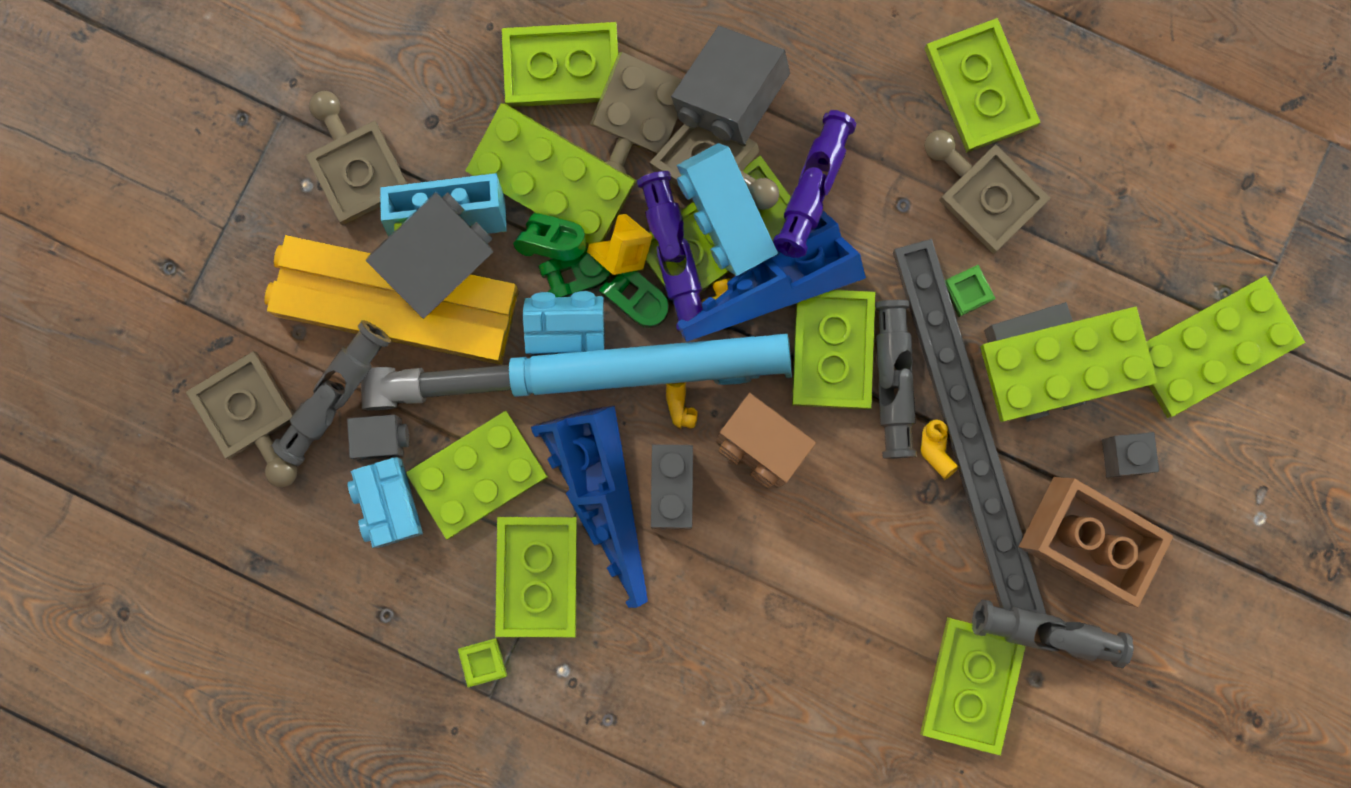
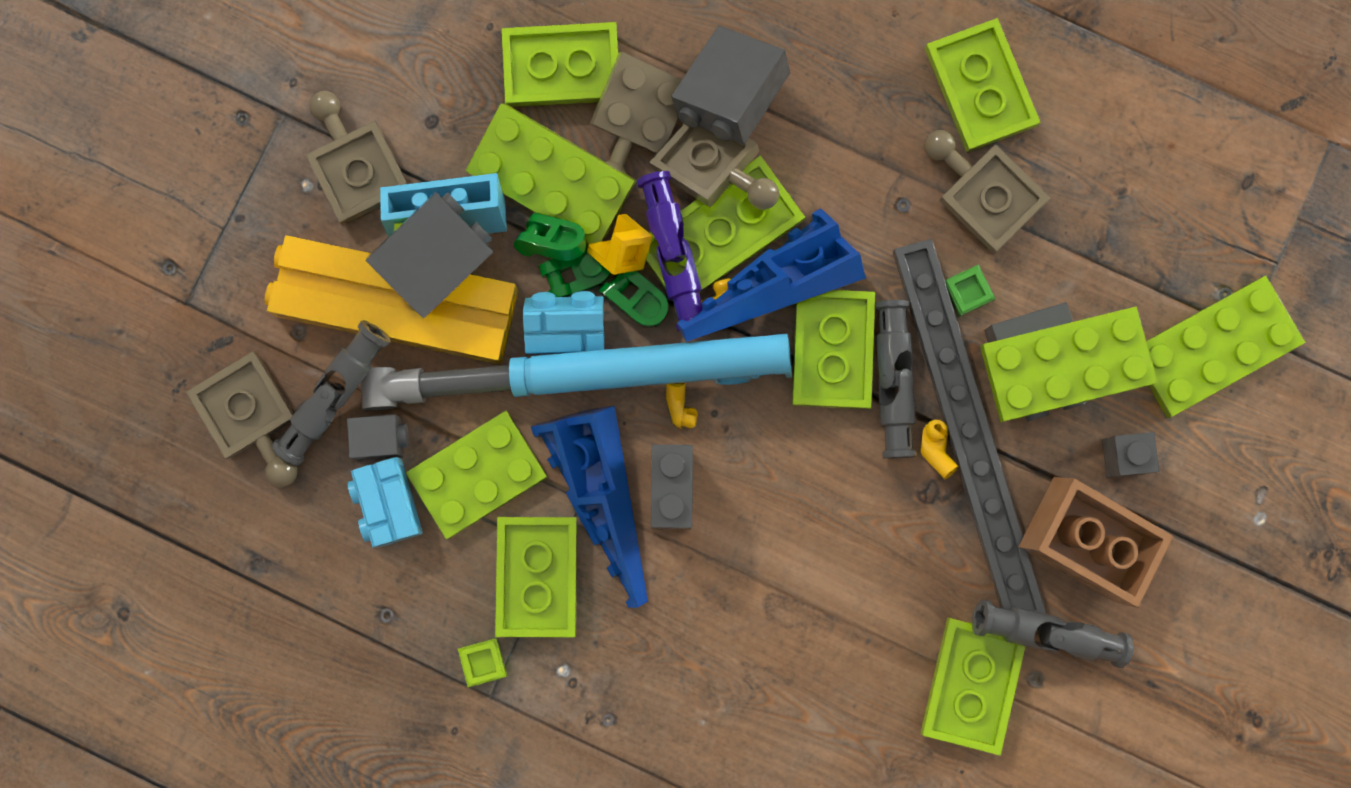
(725, 209): medium azure brick -> none
(763, 443): medium nougat brick -> none
(807, 199): dark purple piece -> none

